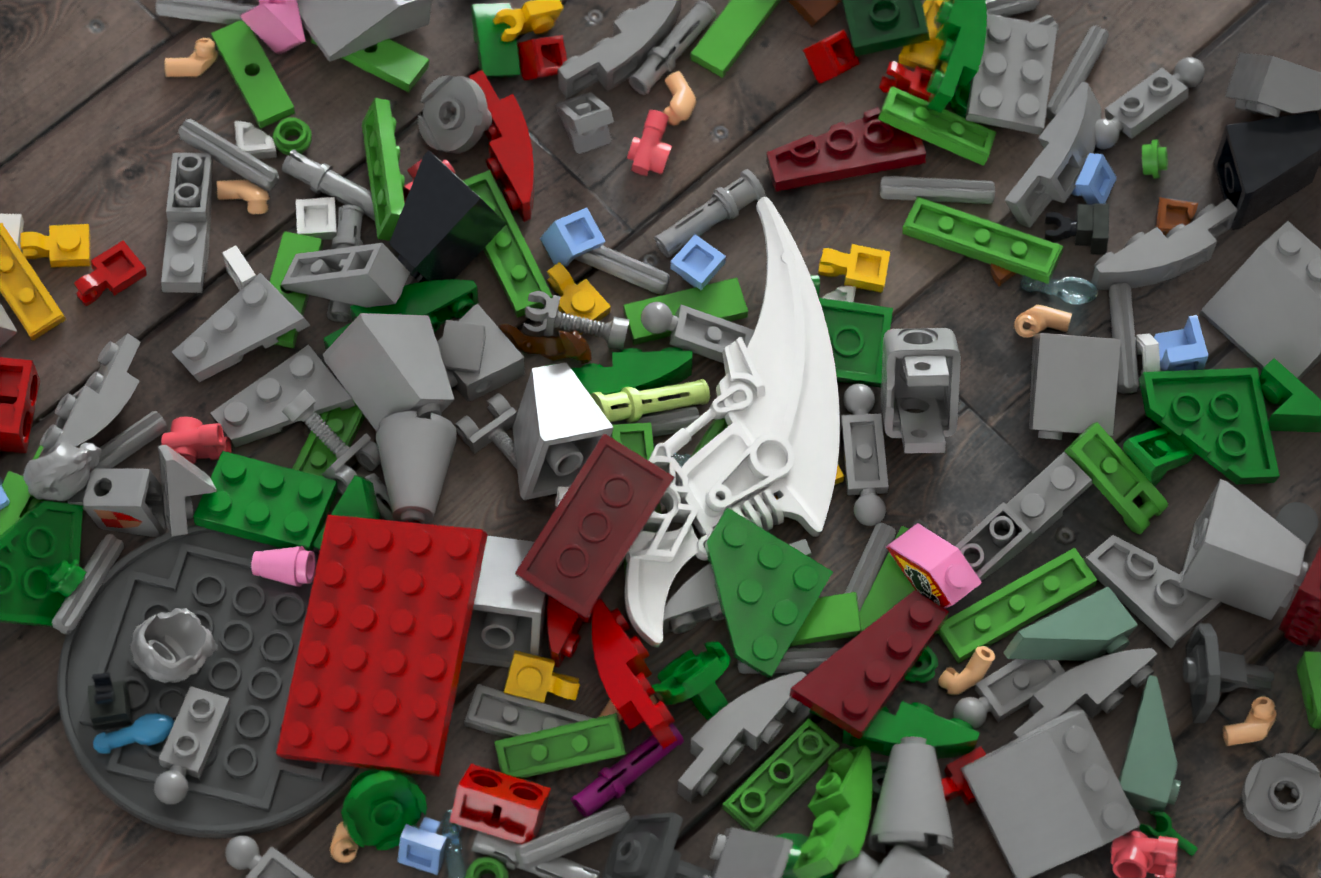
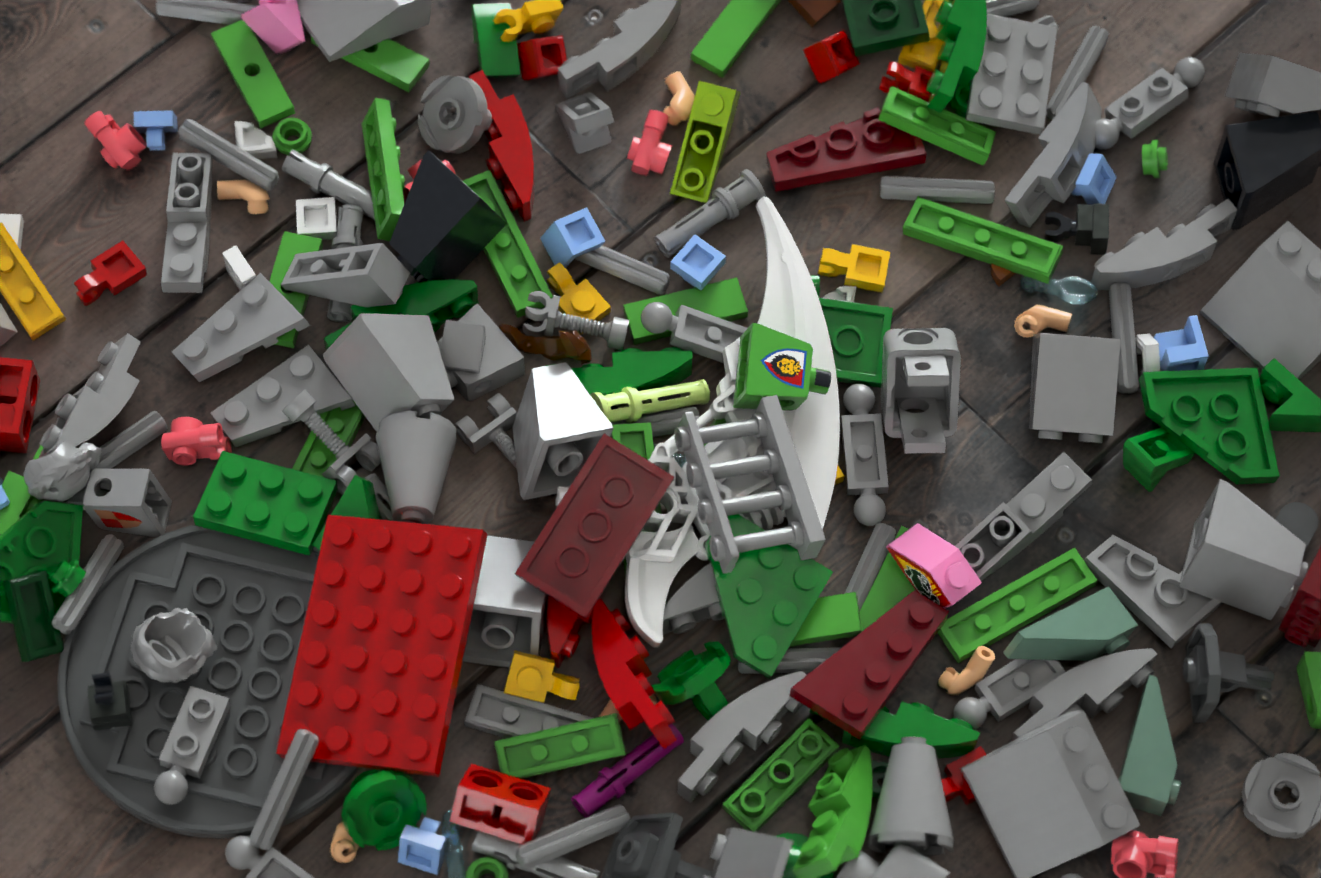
(32, 616): none -> dark green tile
(64, 246): yellow plate -> none
(119, 144): none -> coral plate
(146, 730): dark azure piece -> none
(155, 125): none -> light blue tile
(179, 482): light grey slope -> none
(196, 63): light nougat arm -> none
(284, 789): none -> light grey axle
(285, 565): bright pink cone -> none
(662, 58): light grey pin -> none
(704, 141): none -> lime slope
(776, 365): none -> bright green torso
(778, 459): none -> light grey fence
(926, 671): green plate -> none
(1117, 477): bright green plate -> none
(1165, 829): green hand -> none
(1174, 212): dark orange tile -> none
(1255, 726): light nougat arm -> none

